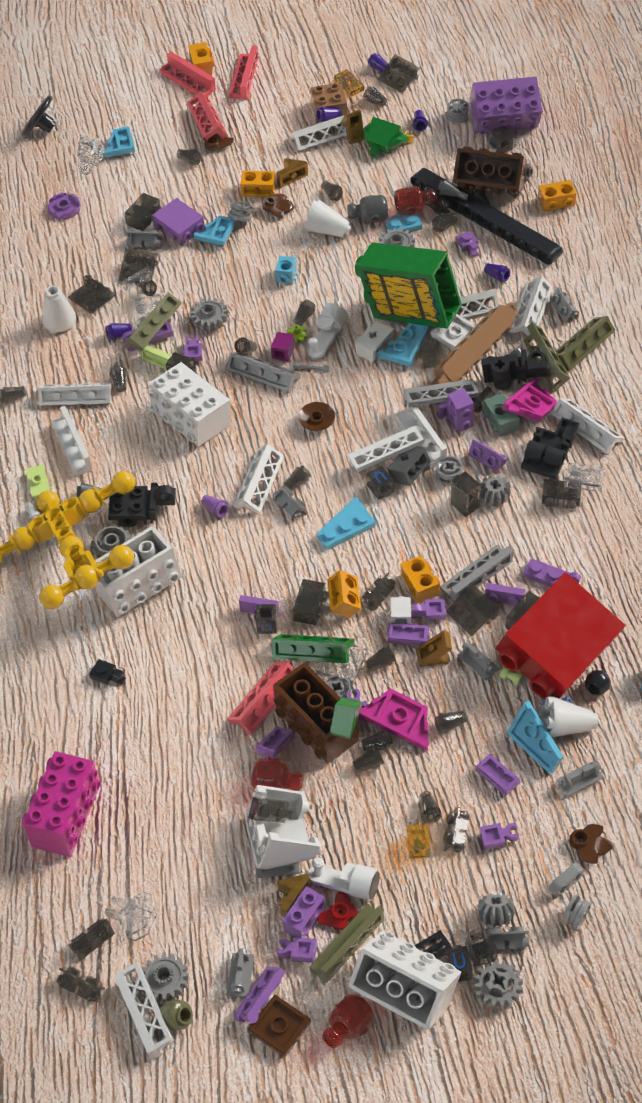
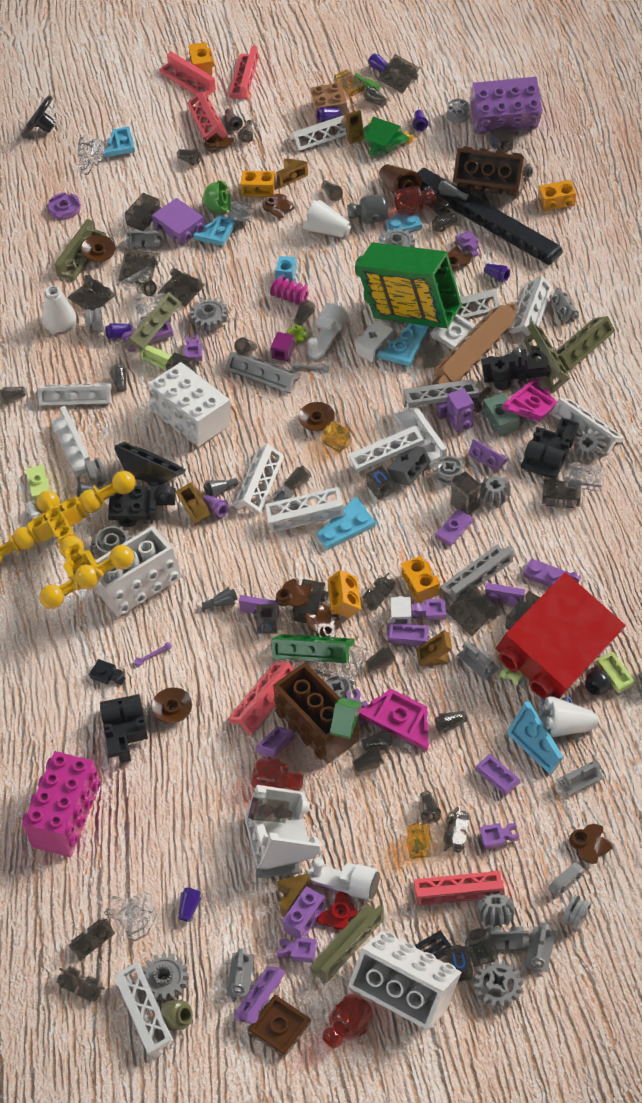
(74, 251): none -> olive fence
(93, 473): none -> light grey wheel
(94, 320): none -> light grey wheel
(98, 248): none -> reddish brown dish
(122, 725): none -> black plate
(139, 661): none -> medium lavender hinge
(146, 465): none -> black wedge
(171, 698): none -> reddish brown dish
(182, 286): none -> clear smoke hinge
(188, 903): none -> dark purple cone
(193, 502): none -> pearl gold slope
(214, 487): none -> dark grey cone
(216, 198): none -> bright green cylinder
(224, 598): none -> dark grey cone
(234, 122): none -> dark grey cone
(245, 134): none -> clear smoke cone
(289, 291): none -> dark pink piece
(293, 594): none -> reddish brown plate
(302, 516): none -> white fence
(323, 621): none -> reddish brown plate
(336, 436): none -> clear yellow brick
(367, 82): none -> bright green axle
(398, 177): none -> reddish brown cone
(454, 527): none -> medium lavender plate
(457, 891): none -> coral fence
(458, 259): none -> reddish brown plate
(540, 948): none -> light grey hinge
(586, 440): none -> light grey gear
(617, 672): none -> yellowish green plate

